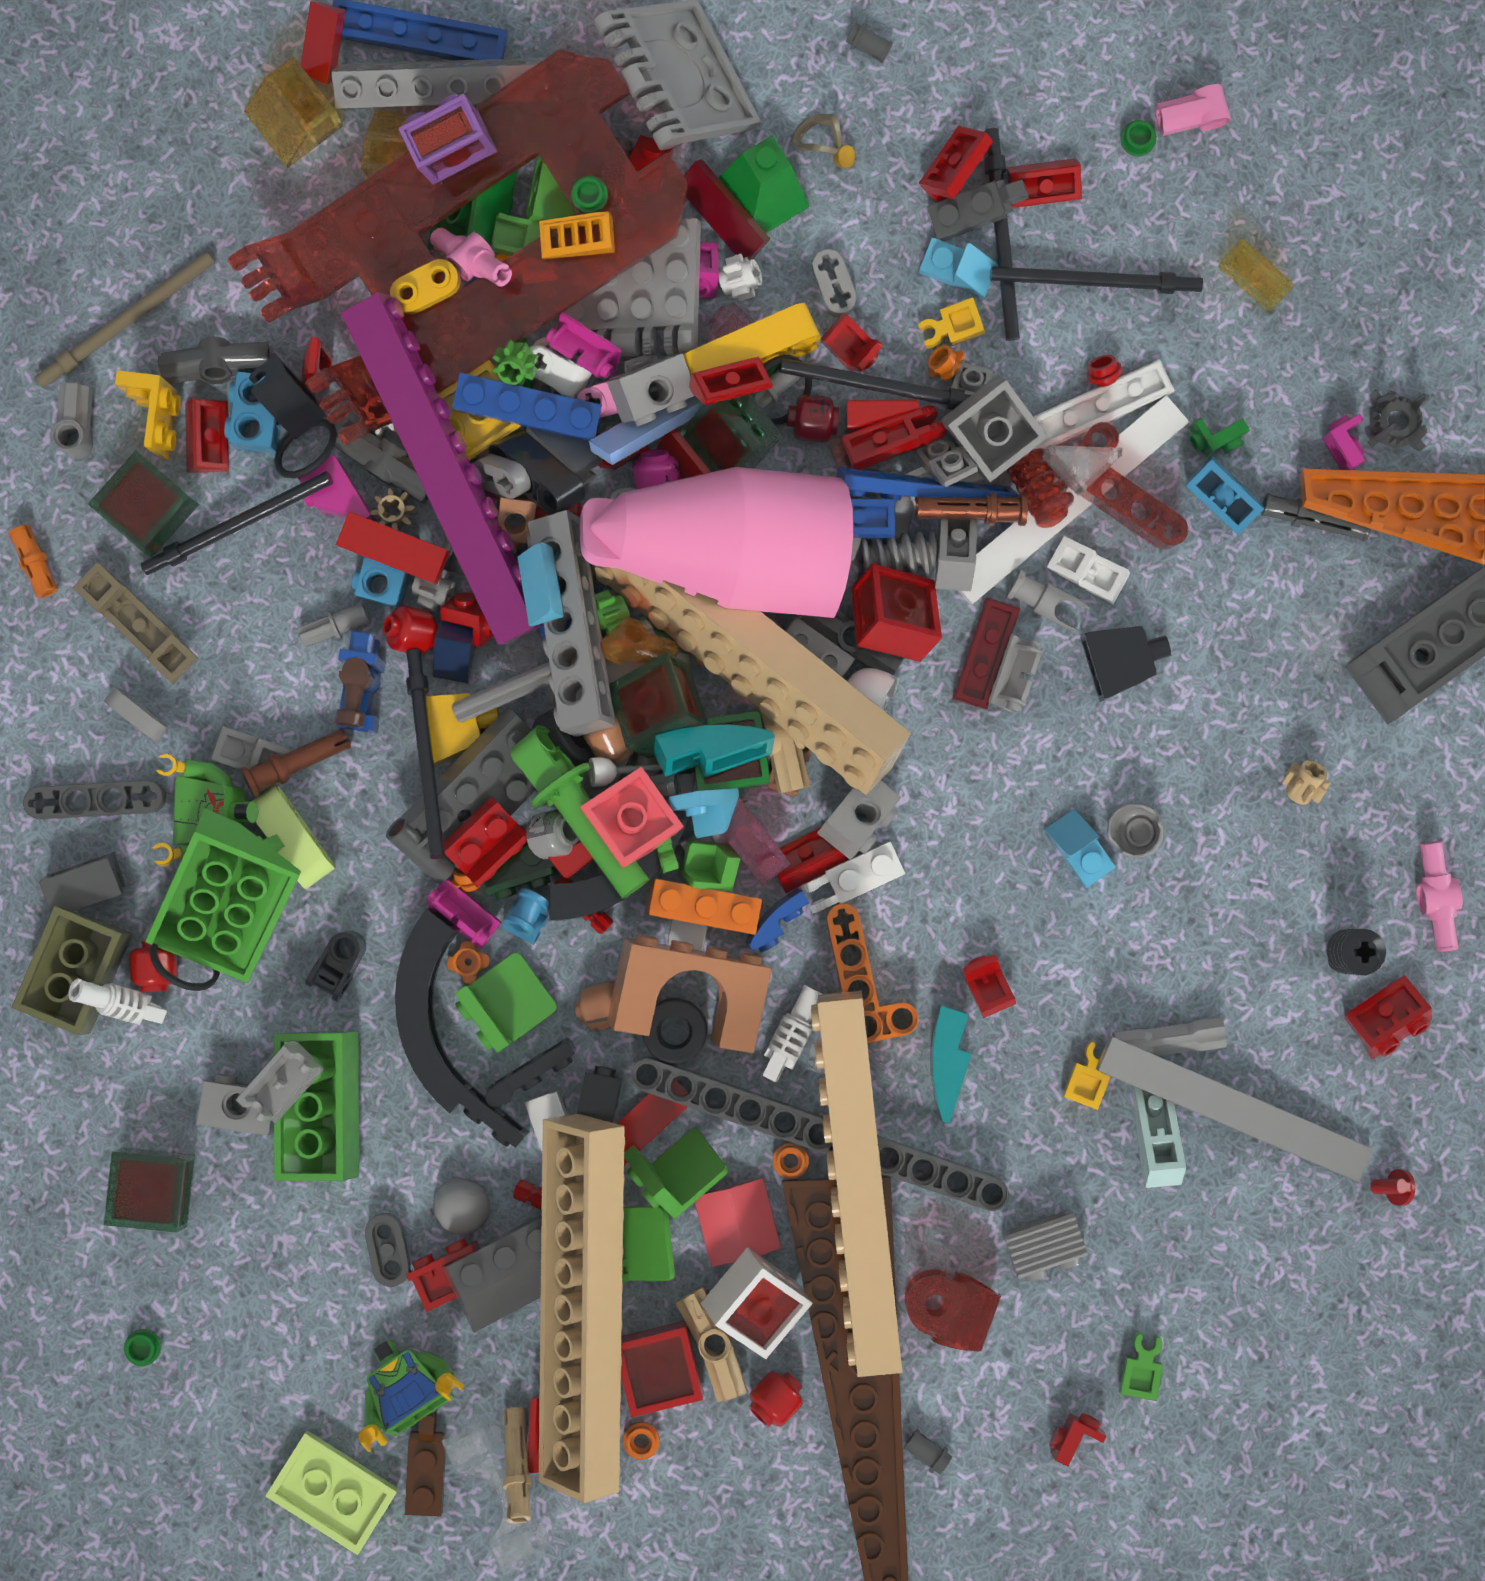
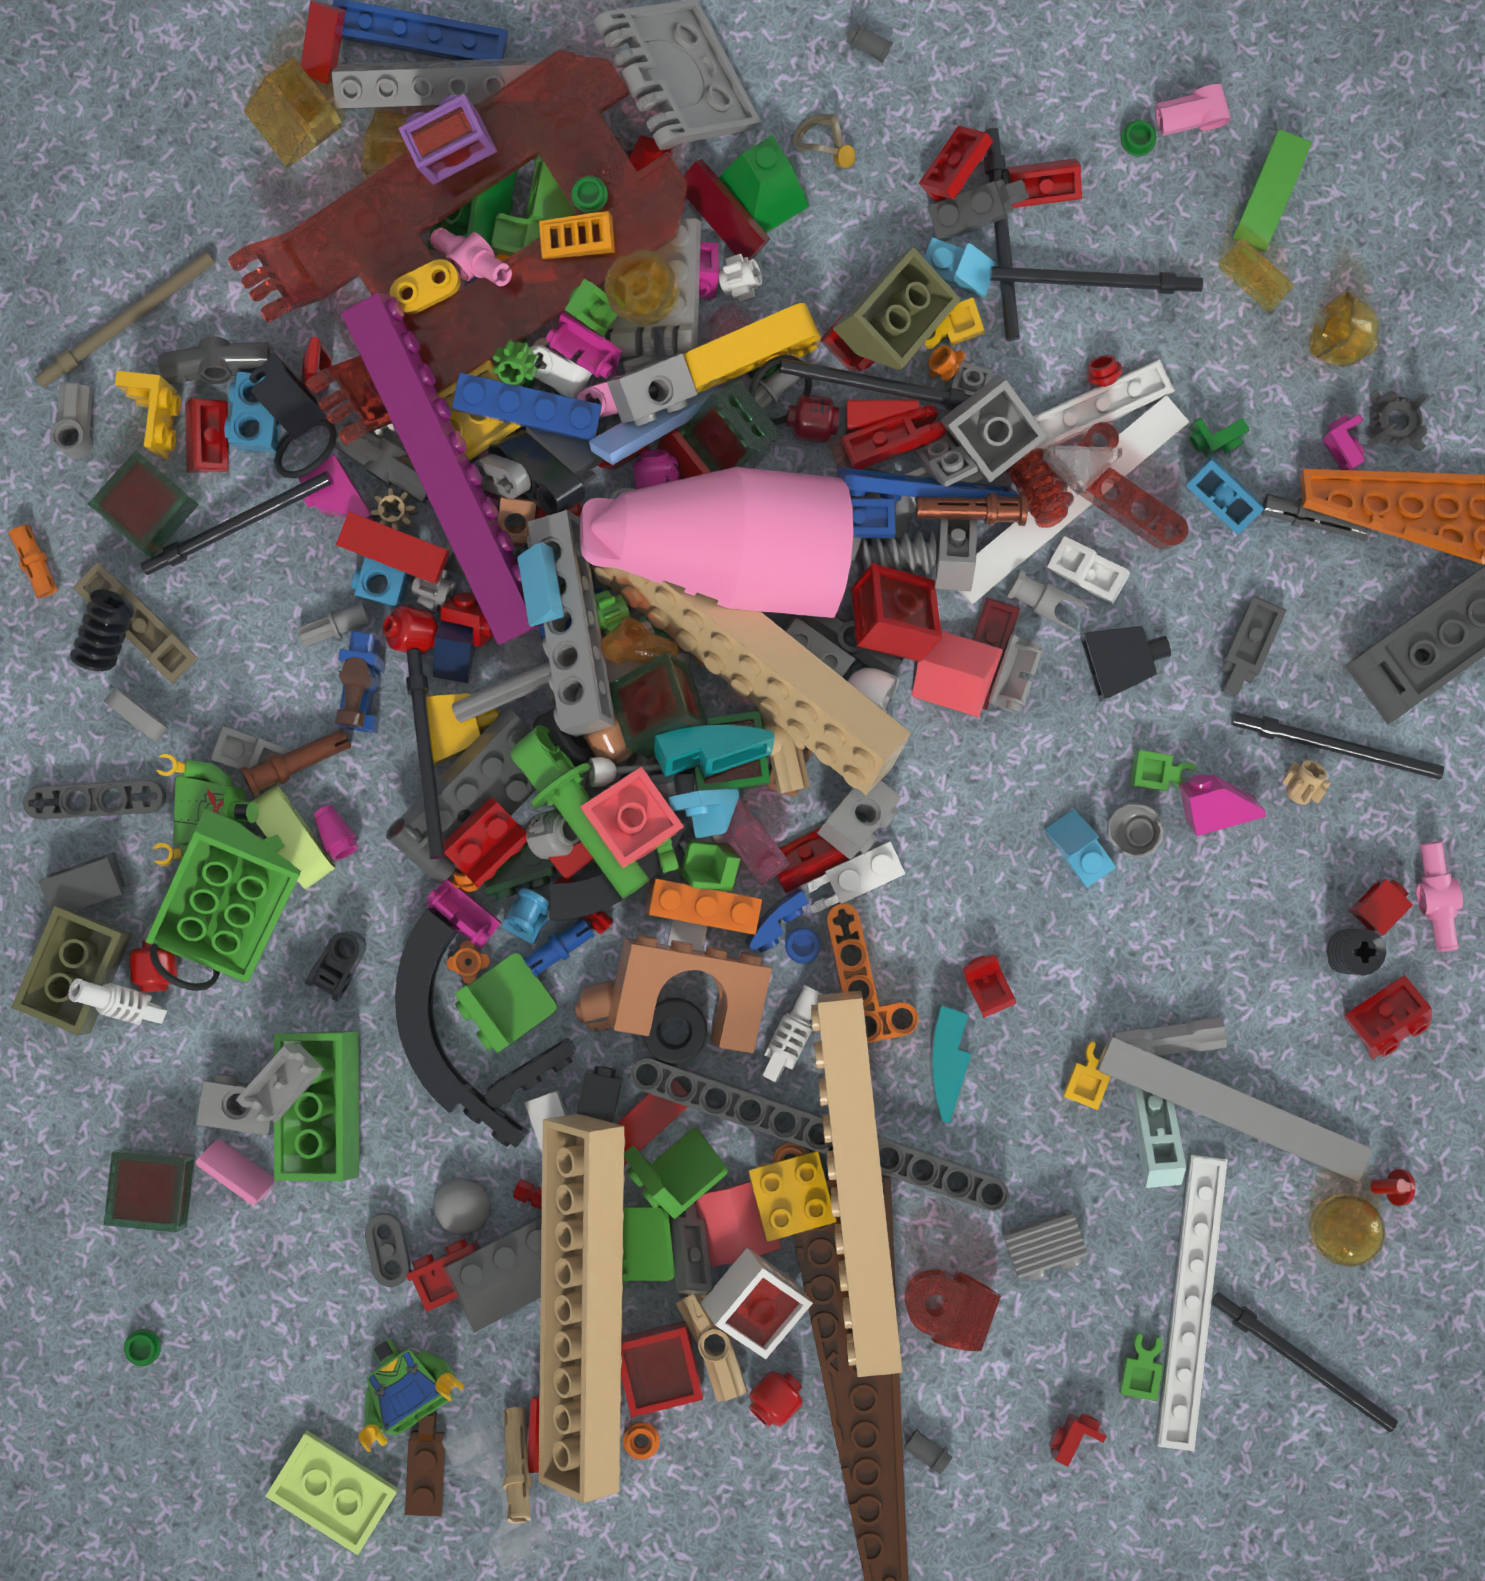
(102, 631): none -> black piece
(235, 1172): none -> bright pink slope
(335, 834): none -> dark pink cone
(559, 947): none -> blue pin
(591, 307): none -> bright green plate
(642, 287): none -> clear yellow cylinder
(690, 1253): none -> dark grey hinge
(730, 381): red slope -> none
(792, 1196): none -> yellow hinge
(803, 945): none -> blue tile
(841, 280): light grey beam -> none
(898, 311): none -> olive slope
(957, 674): none -> coral slope
(1156, 770): none -> bright green plate
(1191, 1302): none -> white tile
(1216, 804): none -> dark pink slope
(1247, 1321): none -> black bar
(1251, 643): none -> dark grey hinge
(1270, 727): none -> black bar
(1272, 189): none -> bright green slope
(1347, 332): none -> clear yellow cylinder
(1347, 1230): none -> clear yellow cylinder
(1381, 906): none -> red brick

